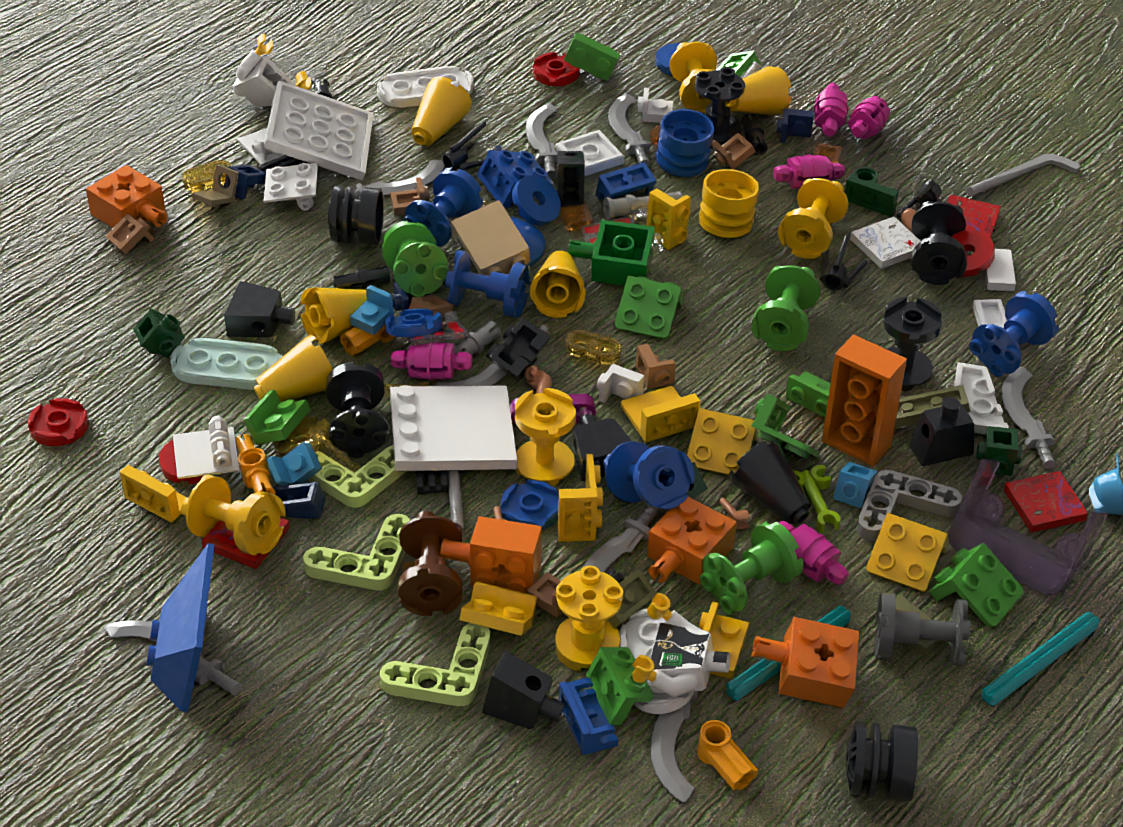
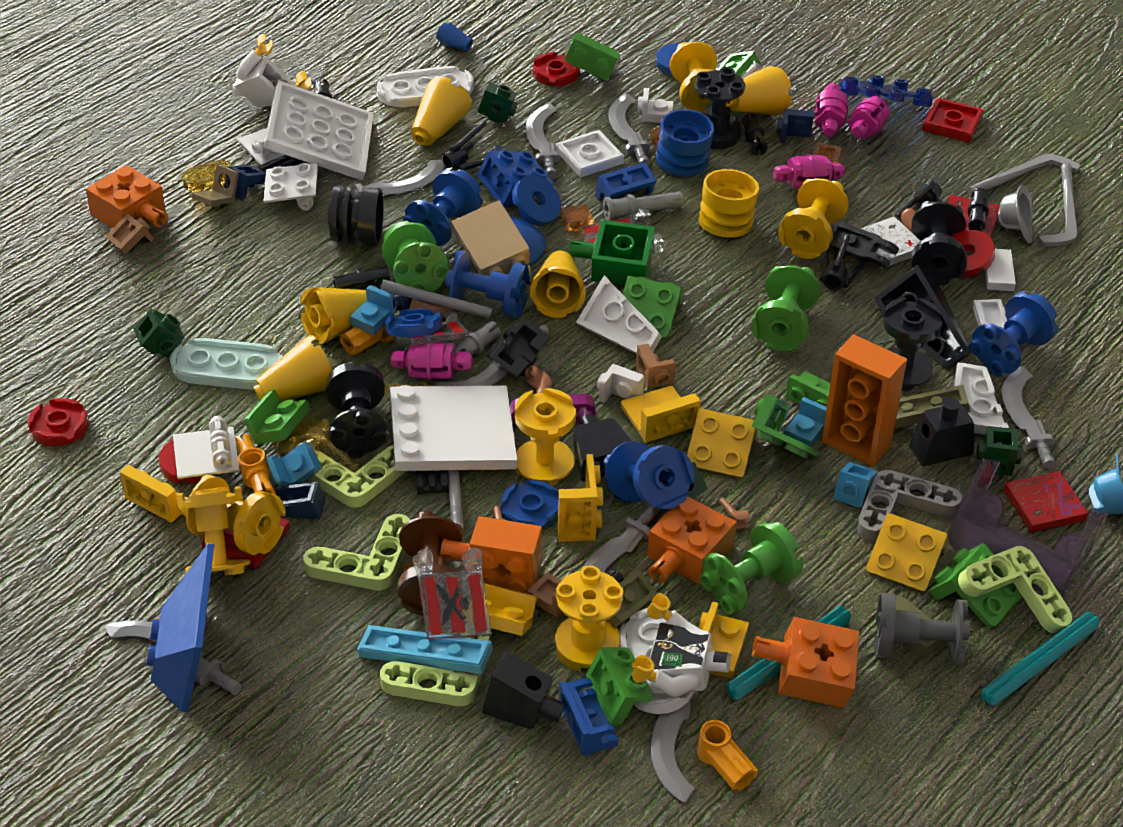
(212, 518): none -> yellow piece
(256, 311): black torso -> none
(402, 199): medium nougat bracket -> none
(414, 648): none -> medium azure tile
(437, 299): none -> light grey bar
(453, 37): none -> blue cone
(453, 601): none -> clear flag
(498, 103): none -> dark green brick
(570, 174): black torso -> none
(593, 347): clear yellow plate -> none
(616, 319): none -> white wing
(668, 217): yellow bracket -> none
(733, 151): medium nougat bracket -> none
(772, 482): black cone -> none
(808, 423): none -> dark azure bracket
(812, 483): lime bar -> none
(818, 555): dark pink piece -> none
(862, 244): none -> black hinge
(866, 192): dark green plate -> none
(882, 760): black wheel -> none
(894, 92): none -> clear blue plant
(950, 344): none -> black wedge
(953, 120): none -> red tile
(978, 209): none -> black pin
(1014, 572): none -> yellowish green beam
(1017, 211): none -> light grey piece
(1069, 208): none -> light grey piece

